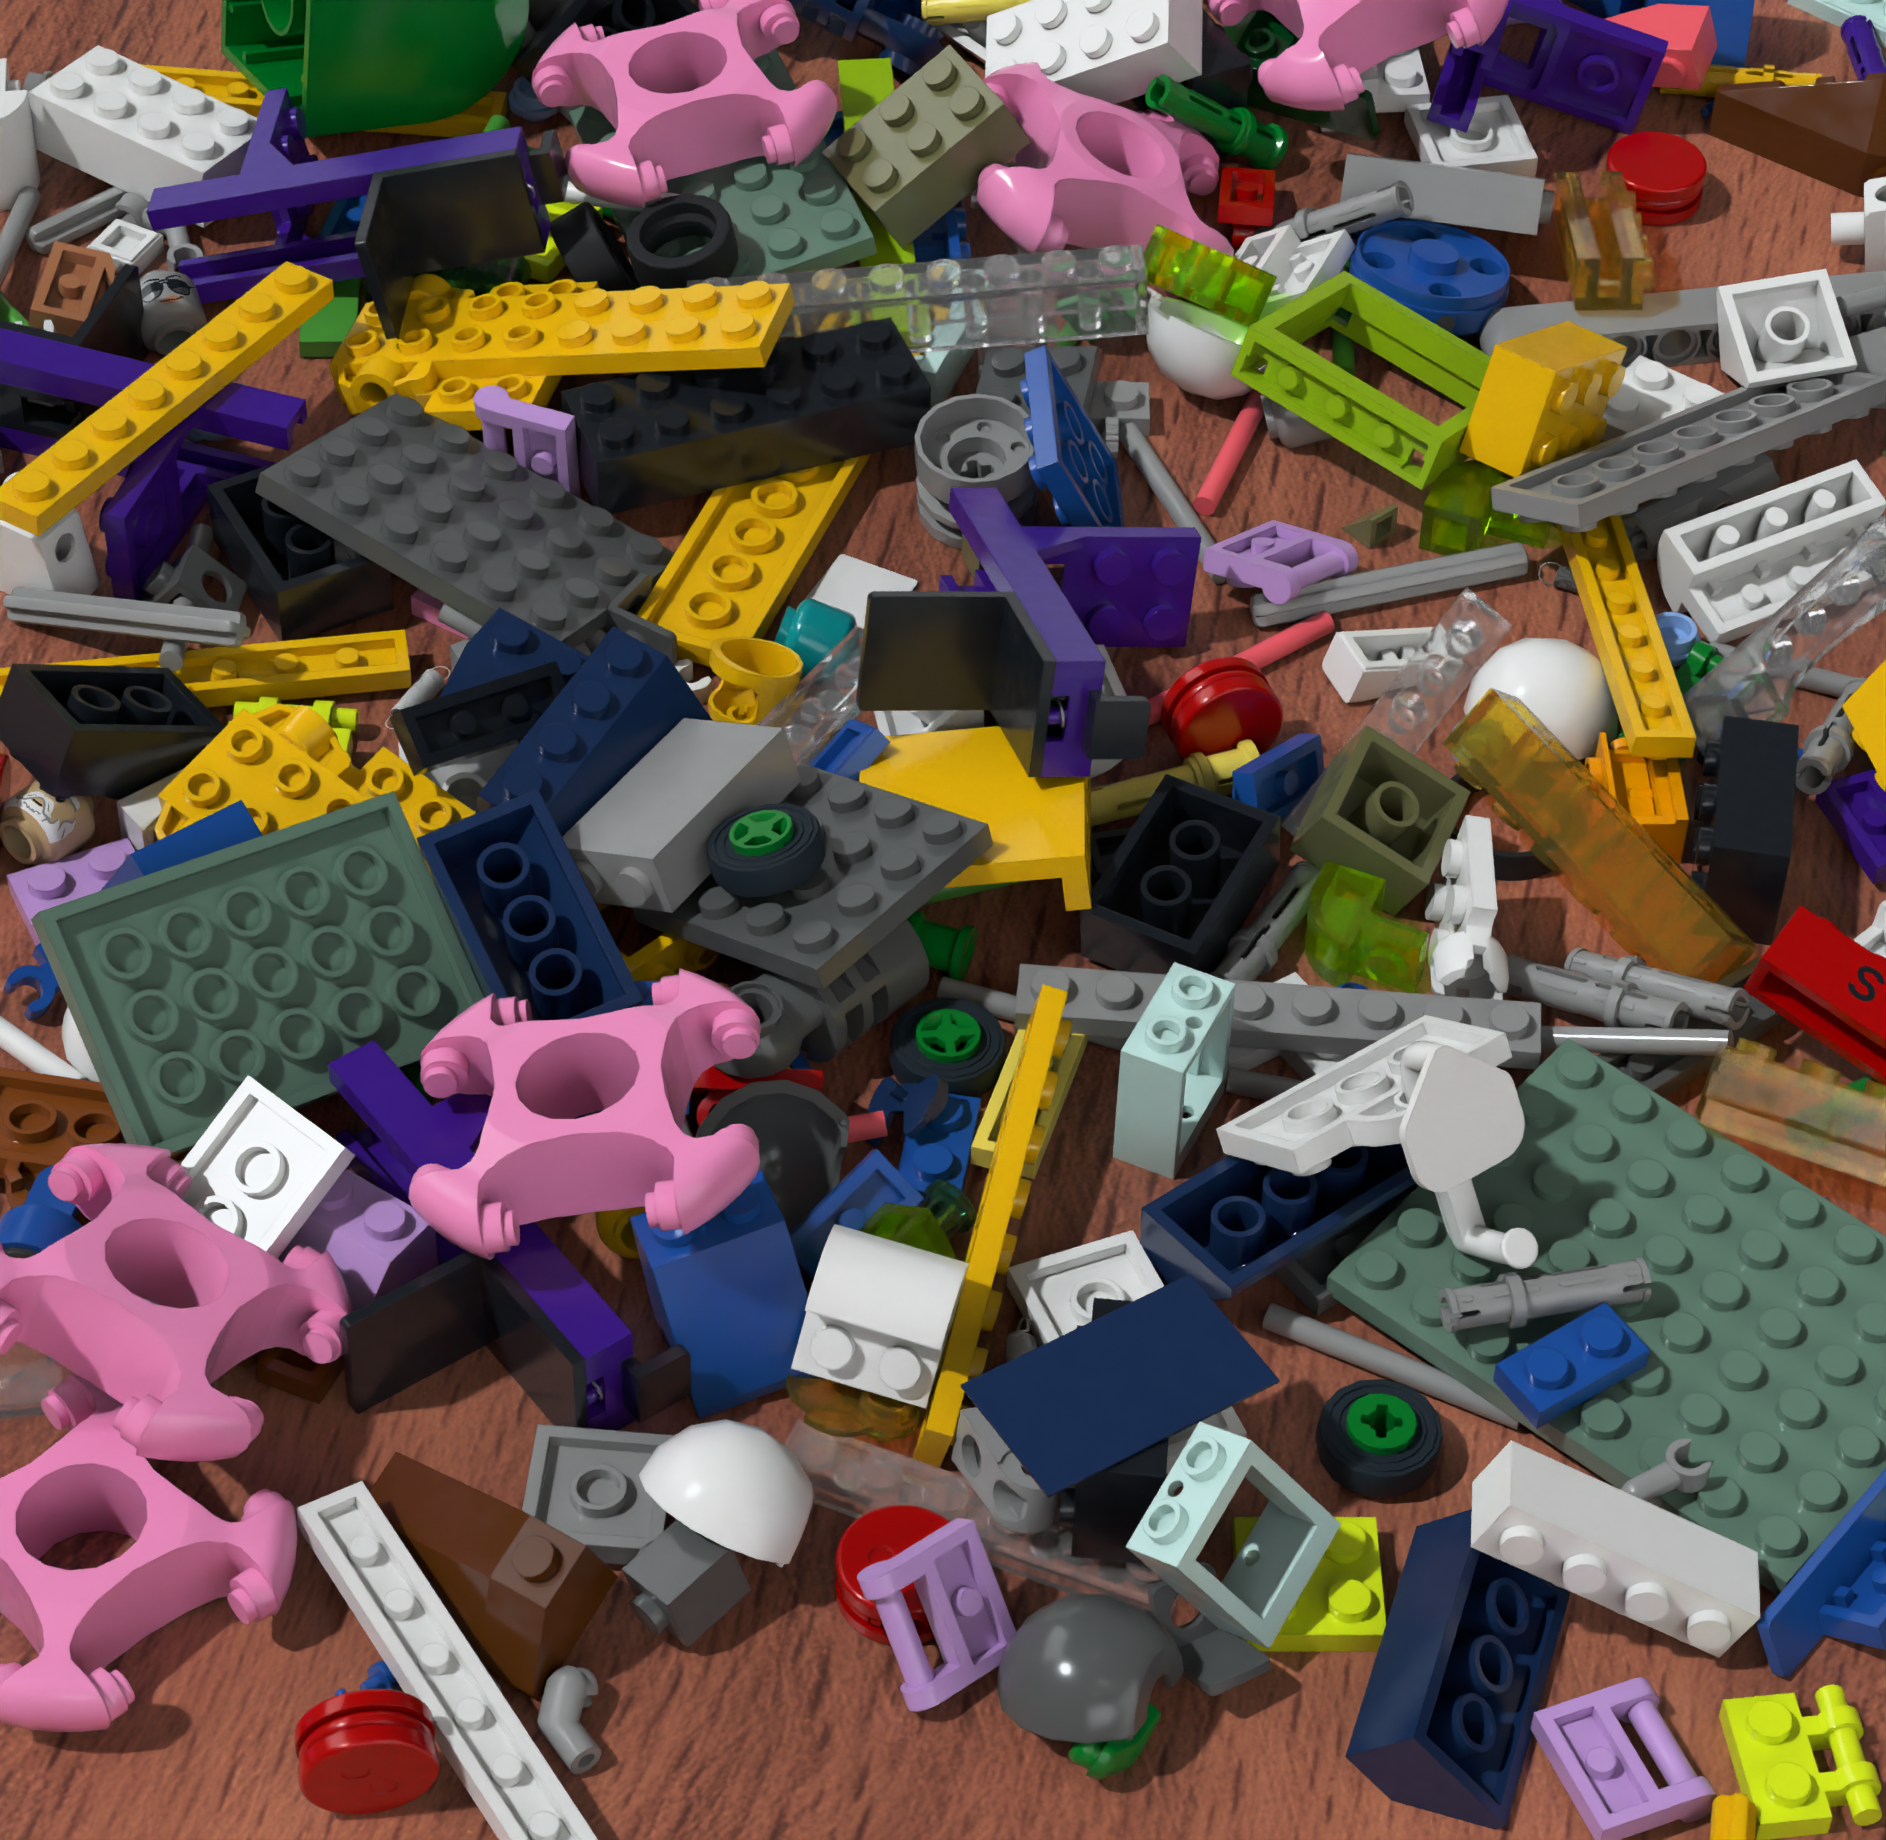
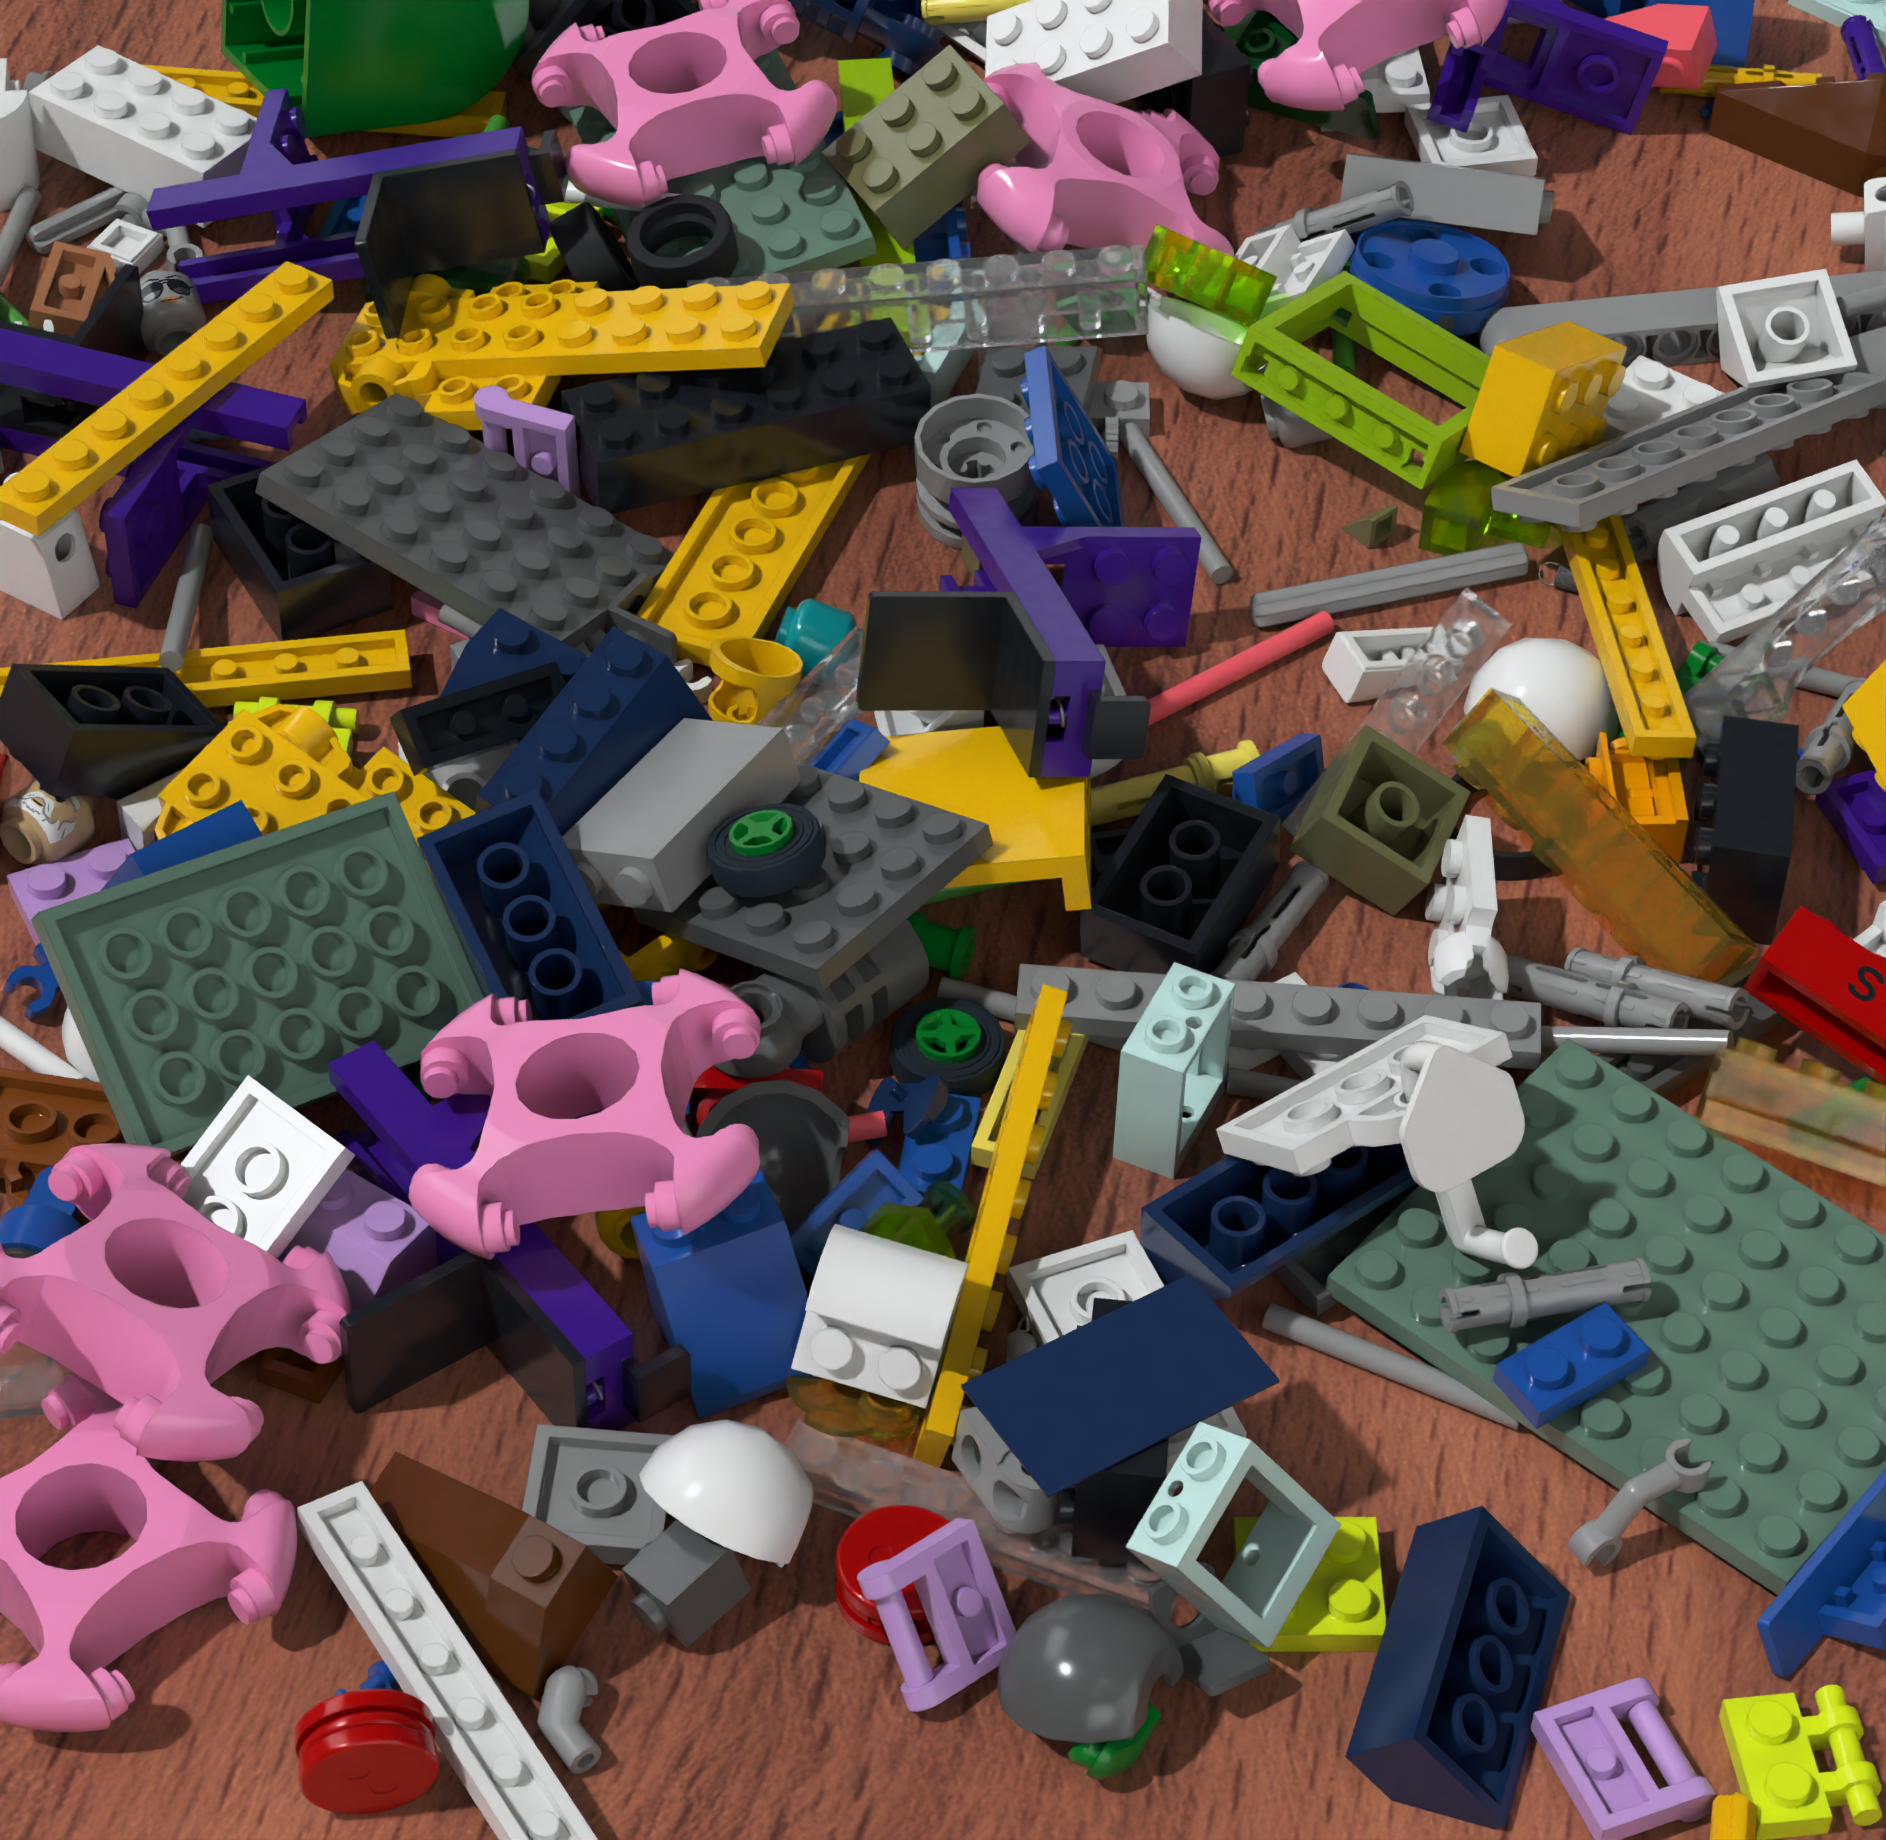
(127, 617): light grey axle -> none
(185, 577): dark grey bracket -> none
(328, 327): bright green tile -> none
(421, 691): white piece -> none
(526, 104): light blue plate -> none
(850, 582): white sticker -> none
(1220, 706): red head -> none
(1229, 455): coral bar -> none
(1233, 129): green pin -> none
(1246, 200): red plate -> none
(1279, 559): lavender plate -> none
(1351, 936): clear neon green brick -> none
(1353, 1441): black wheel -> none
(1602, 244): clear yellow brick -> none
(1615, 1549): white brick -> none
(1662, 172): red head -> none
(1678, 634): light blue plate -> none

